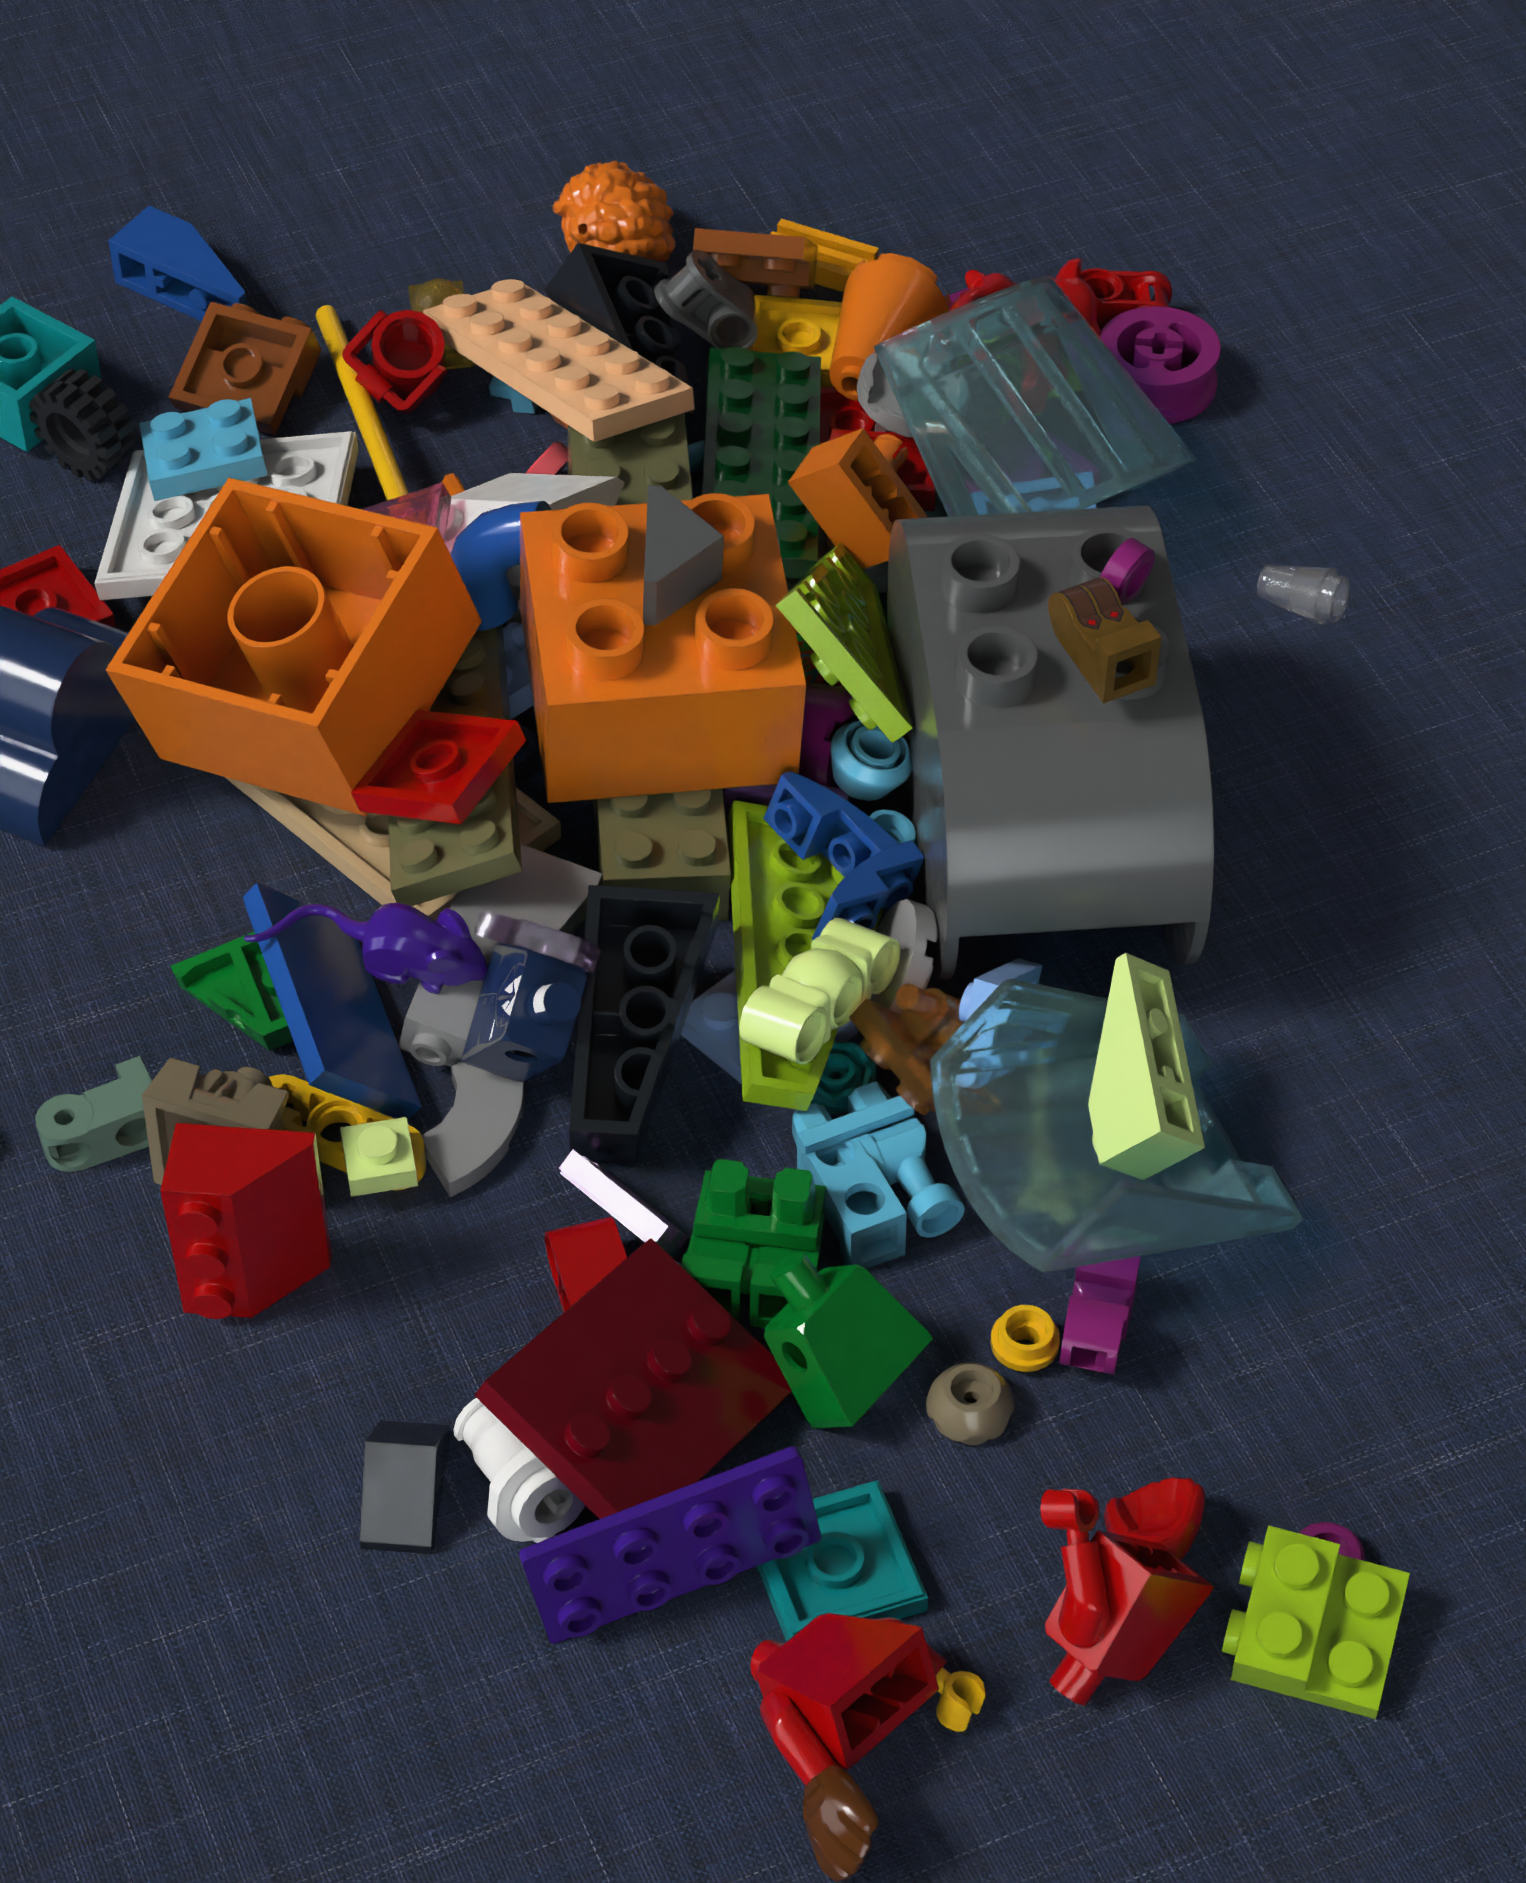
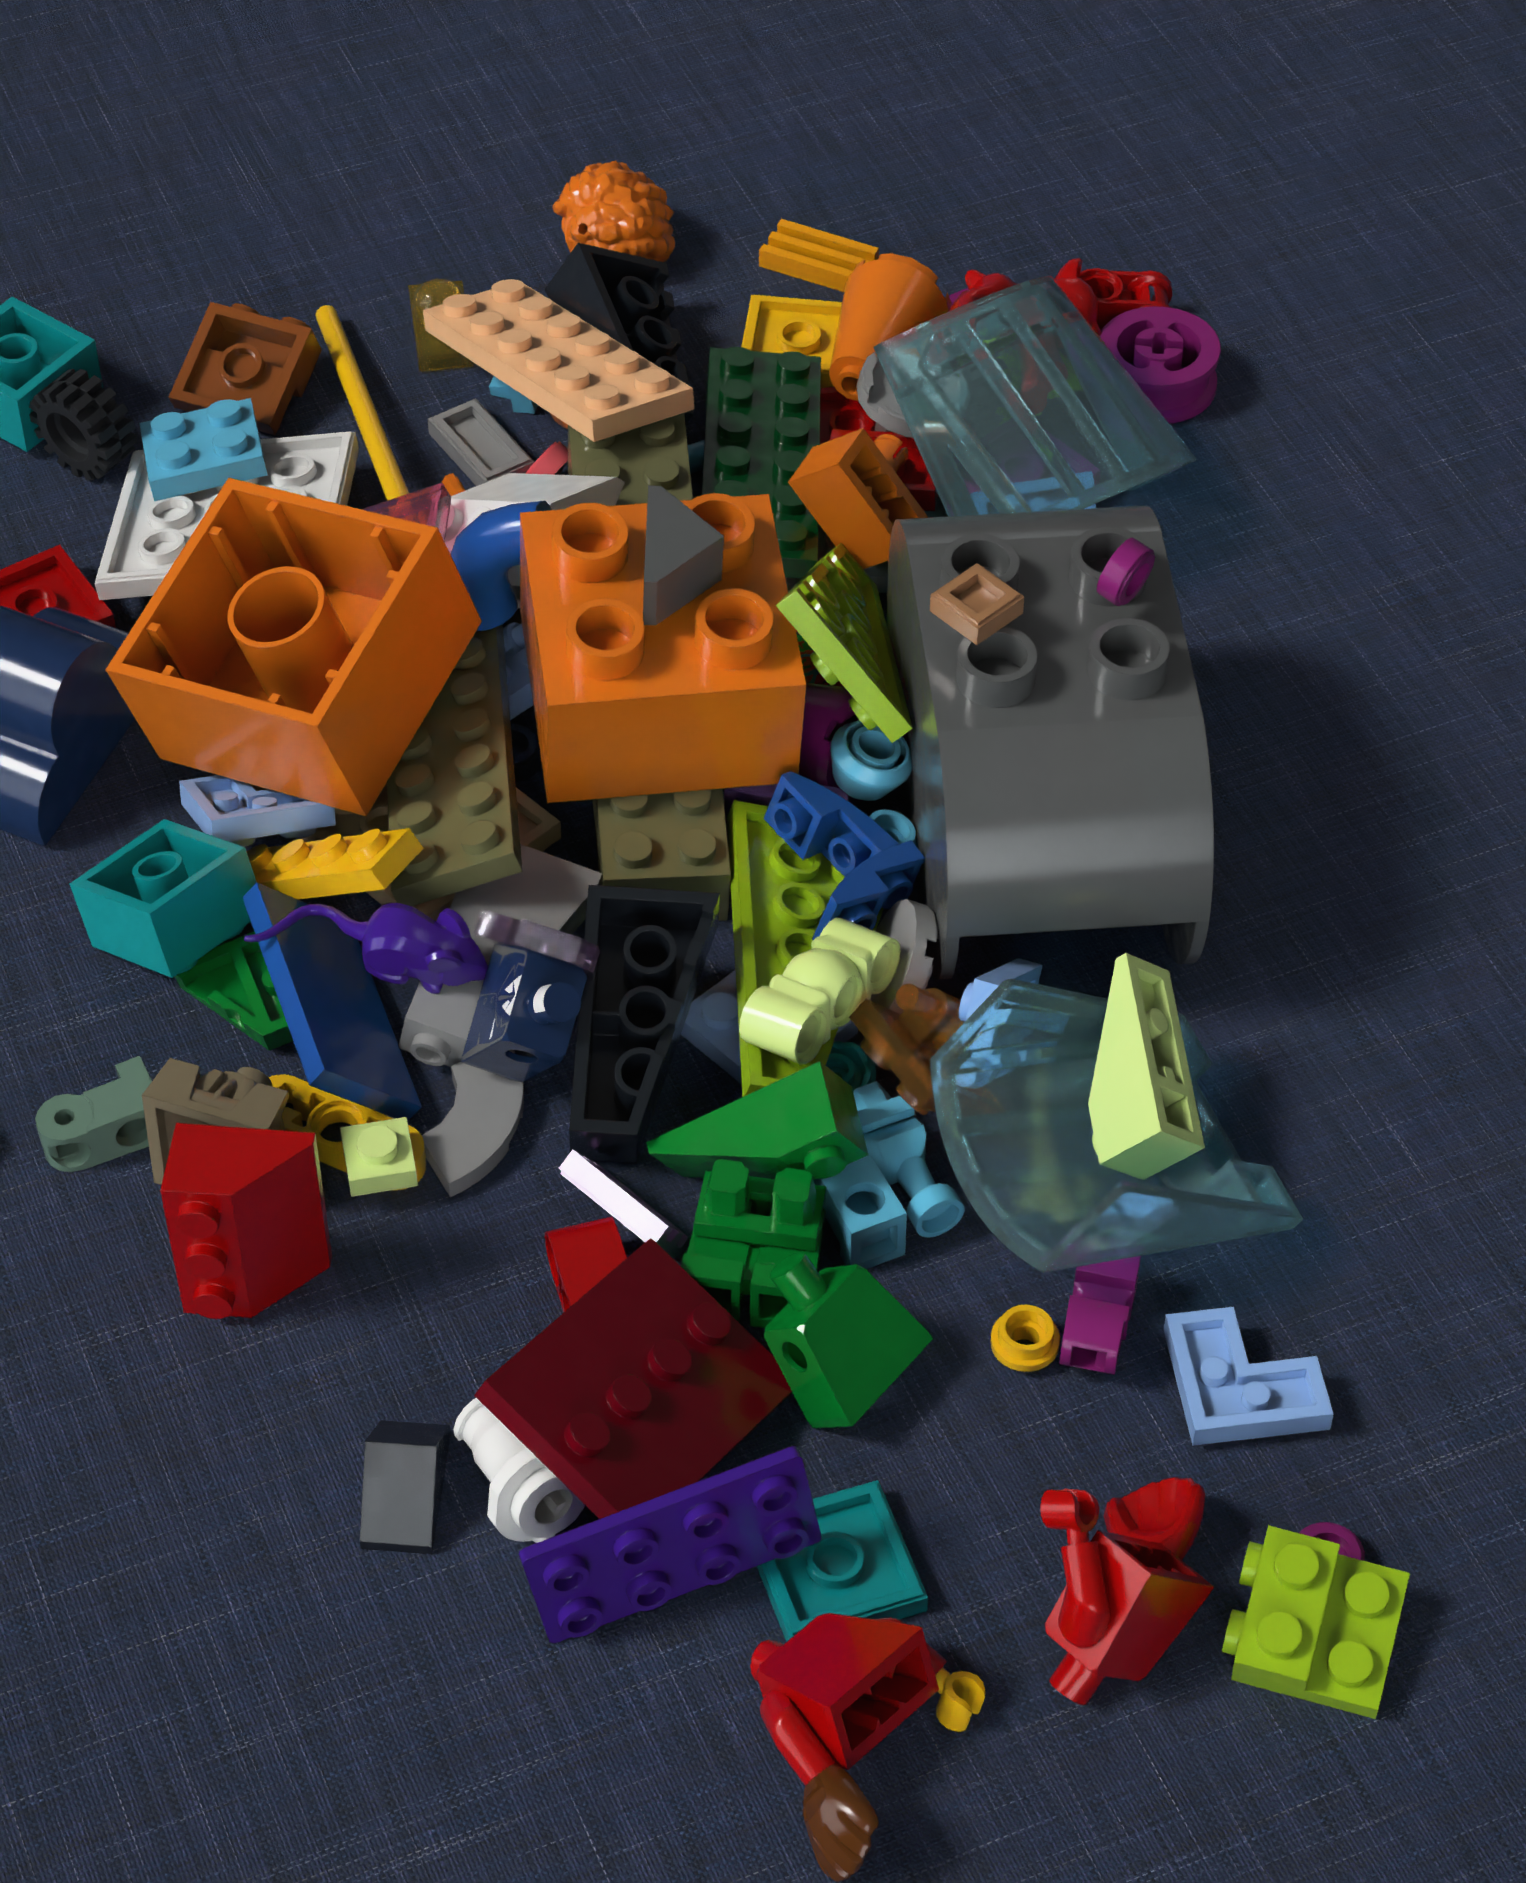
(166, 897): none -> teal brick
(171, 264): blue slope -> none
(241, 813): none -> light blue plate
(335, 863): none -> yellow plate
(405, 358): red piece -> none
(438, 766): red plate -> none
(478, 443): none -> light grey tile
(706, 299): dark grey piece -> none
(759, 259): dark orange plate -> none
(793, 1123): none -> green slope
(970, 1421): dark tan plate -> none
(976, 604): none -> medium nougat tile
(1100, 634): pearl gold leg -> none
(1235, 1399): none -> light blue plate
(1305, 591): clear cone -> none

